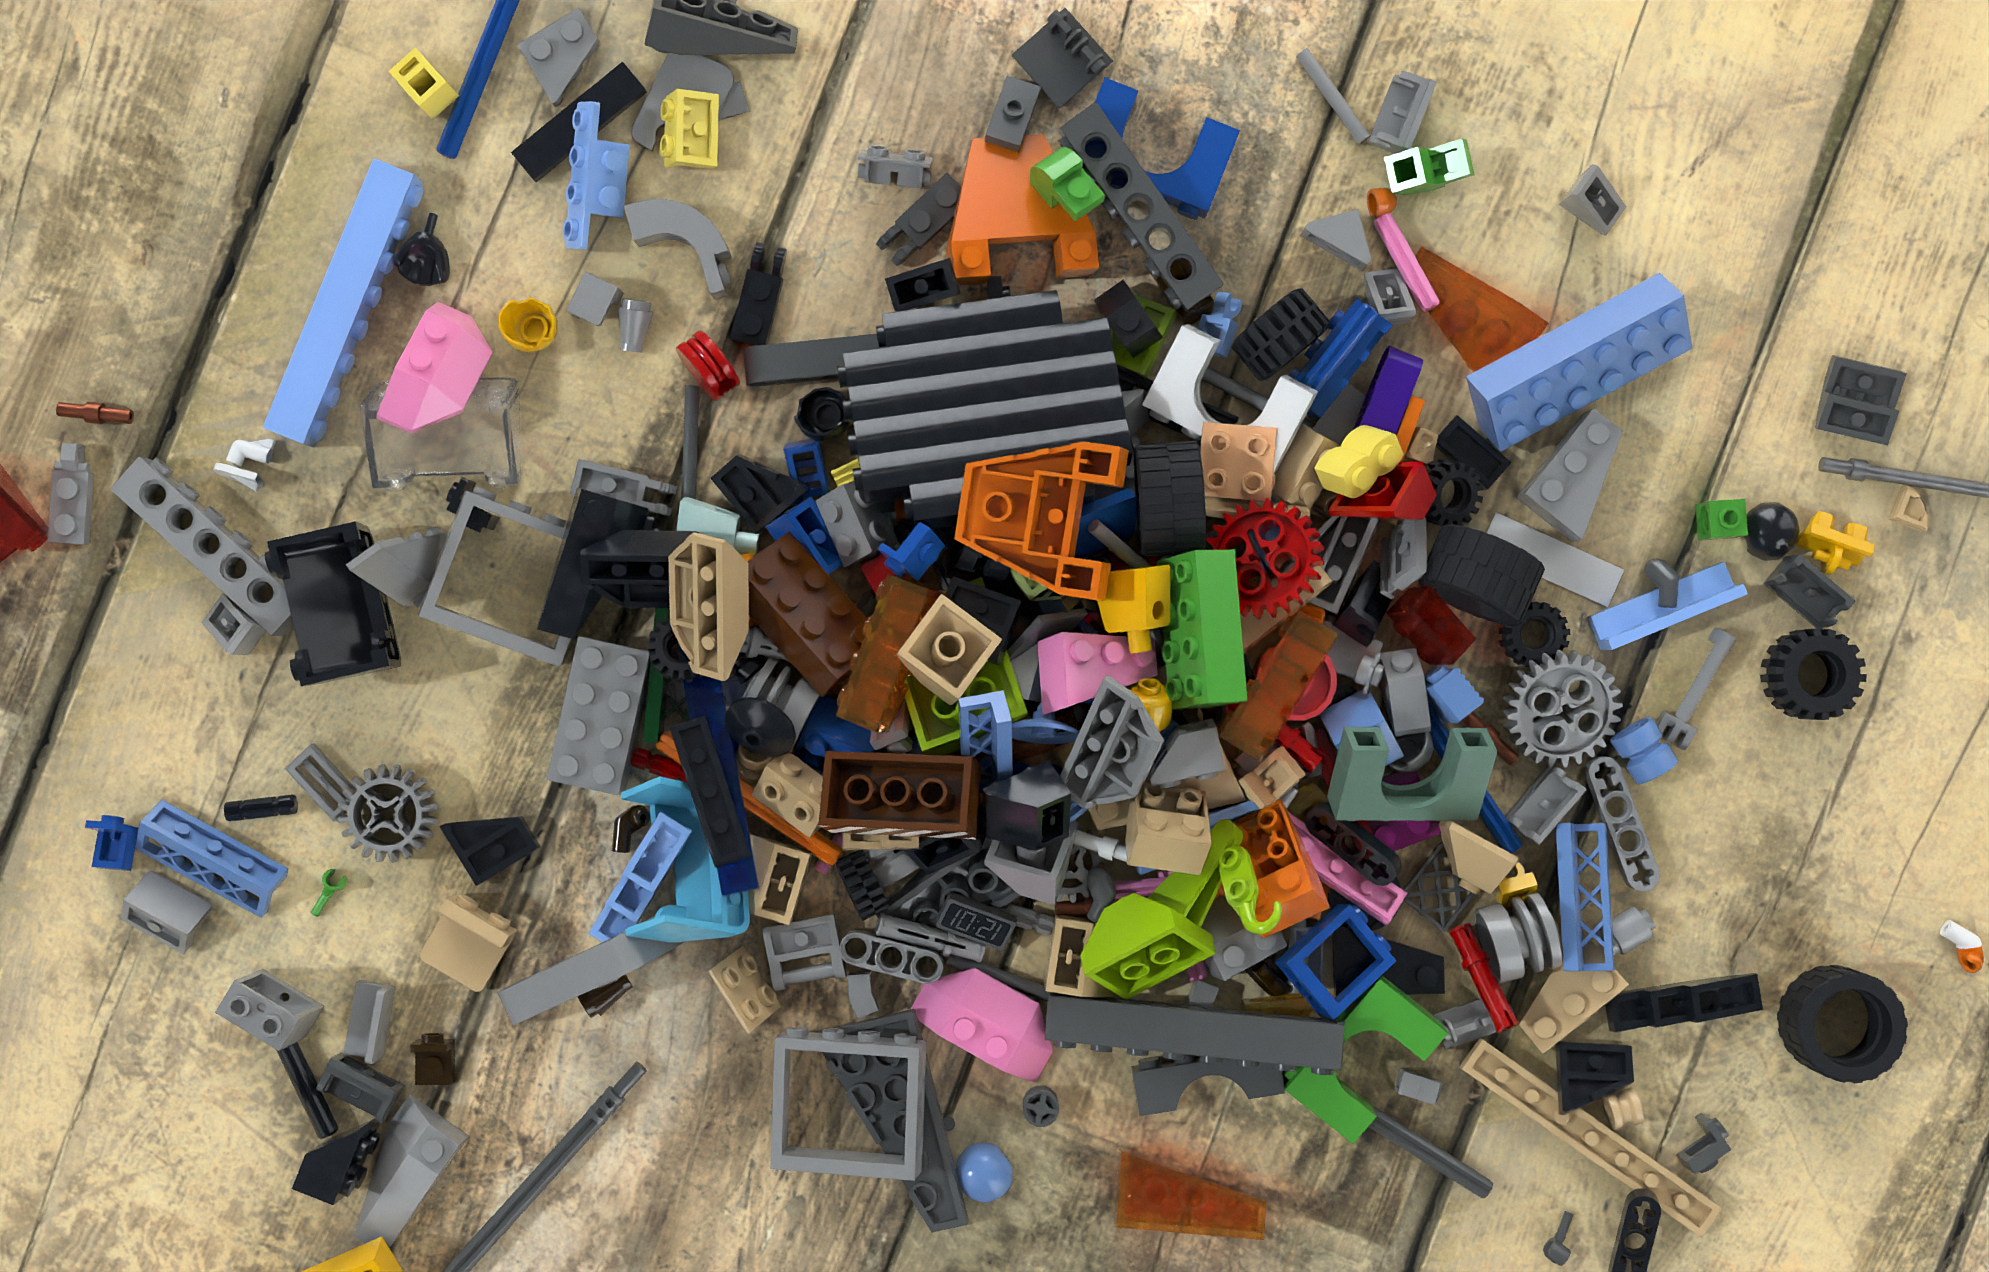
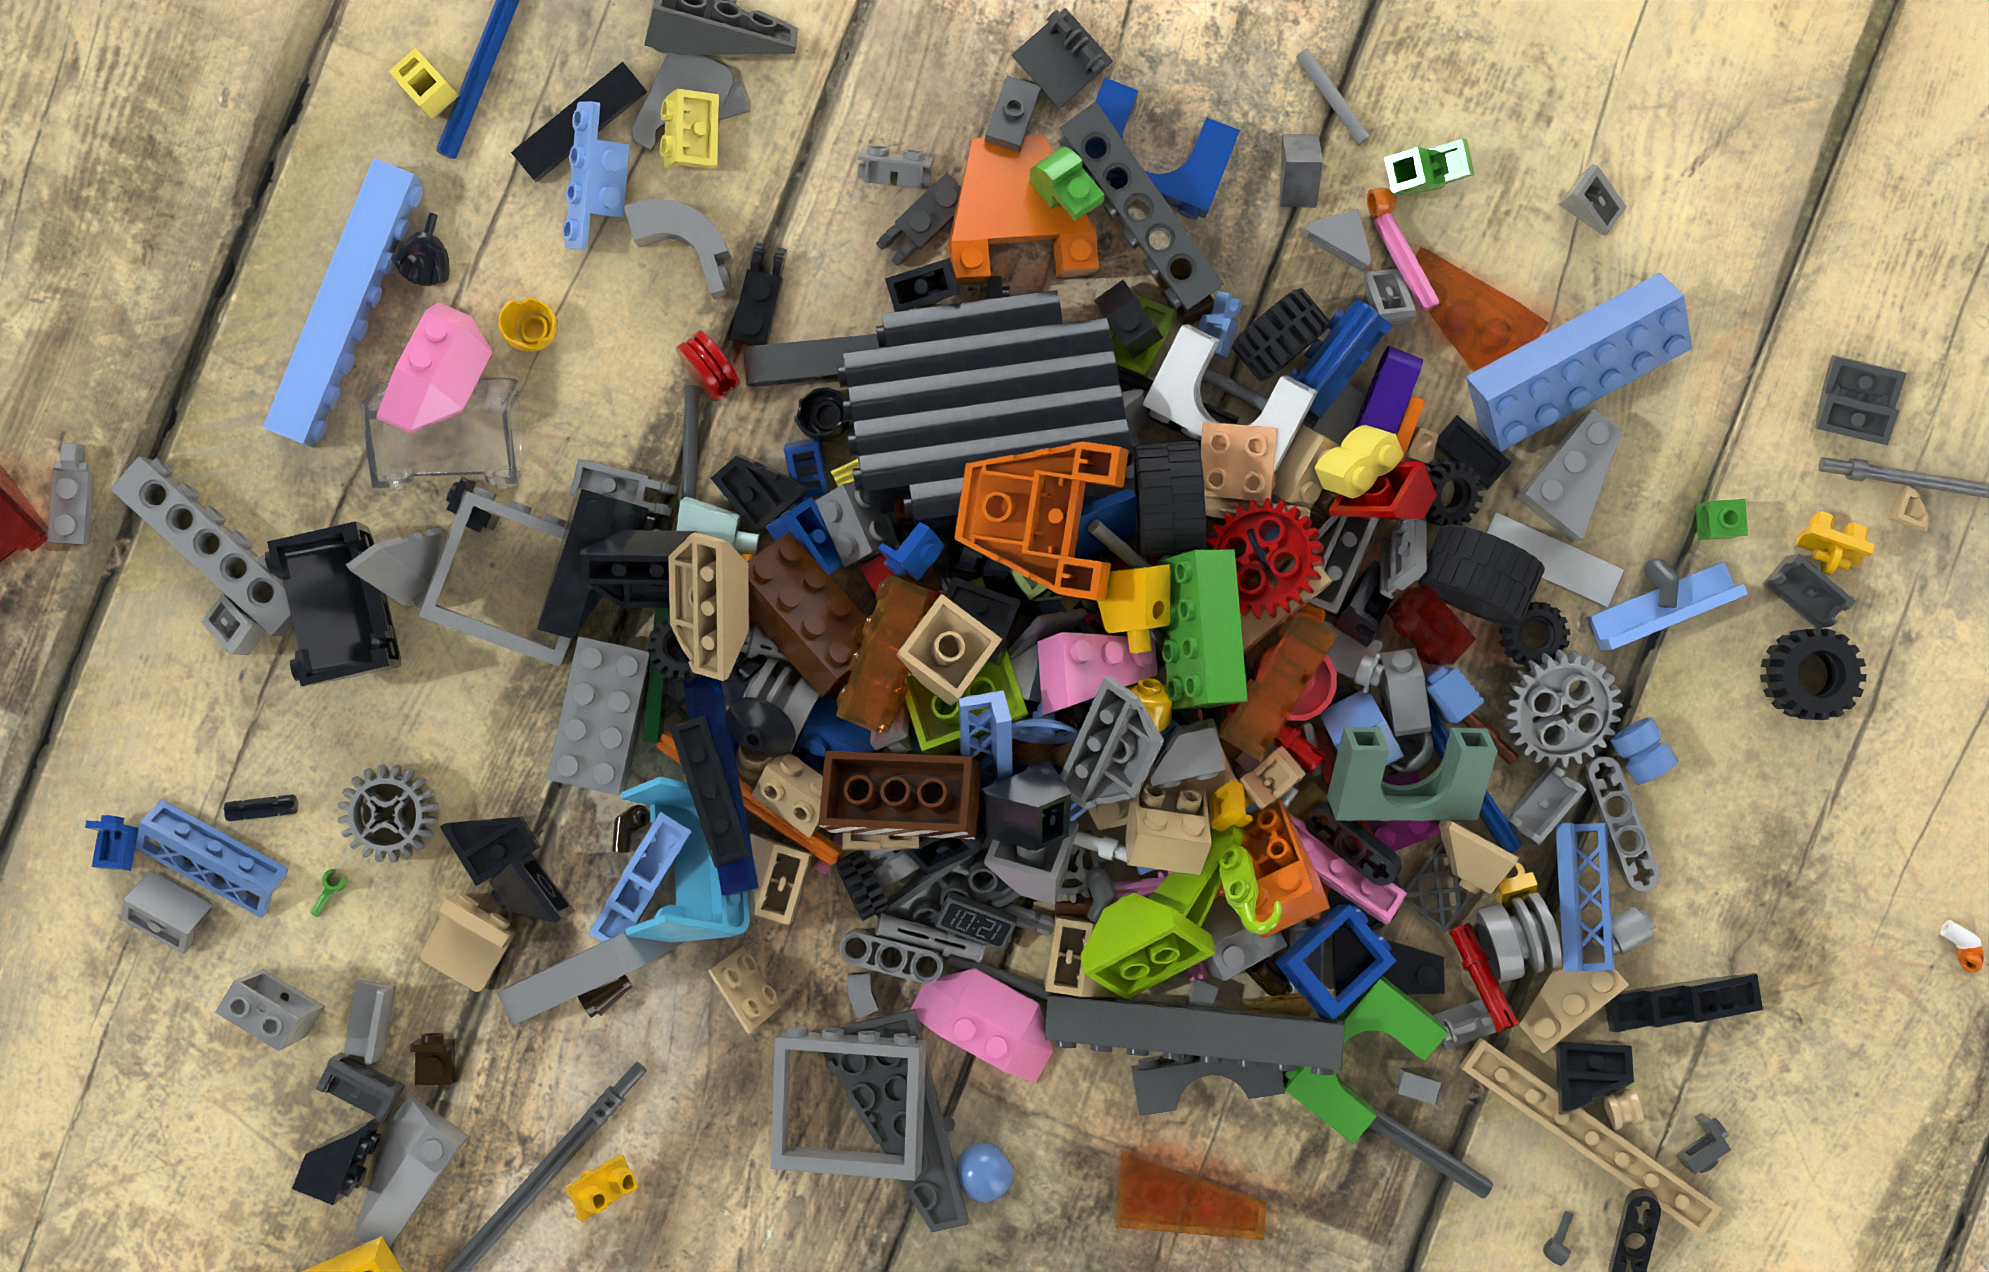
(94, 412): copper bar -> none
(239, 450): white piece -> none
(305, 1086): black axle -> none
(331, 769): light grey tile -> none
(530, 891): none -> black slope
(559, 53): light grey wing -> none
(593, 299): light grey panel -> none
(601, 1187): none -> yellow hips
(633, 323): light grey cone -> none
(657, 764): red axle -> none
(800, 940): light grey plate -> none
(1039, 1113): dark grey wheel -> none
(1228, 807): none -> yellow tile
(1300, 170): none -> flat silver slope
(1401, 112): light grey hinge -> none
(1678, 722): light grey hinge -> none
(1771, 531): black hair -> none
(1884, 1032): black tyre -> none

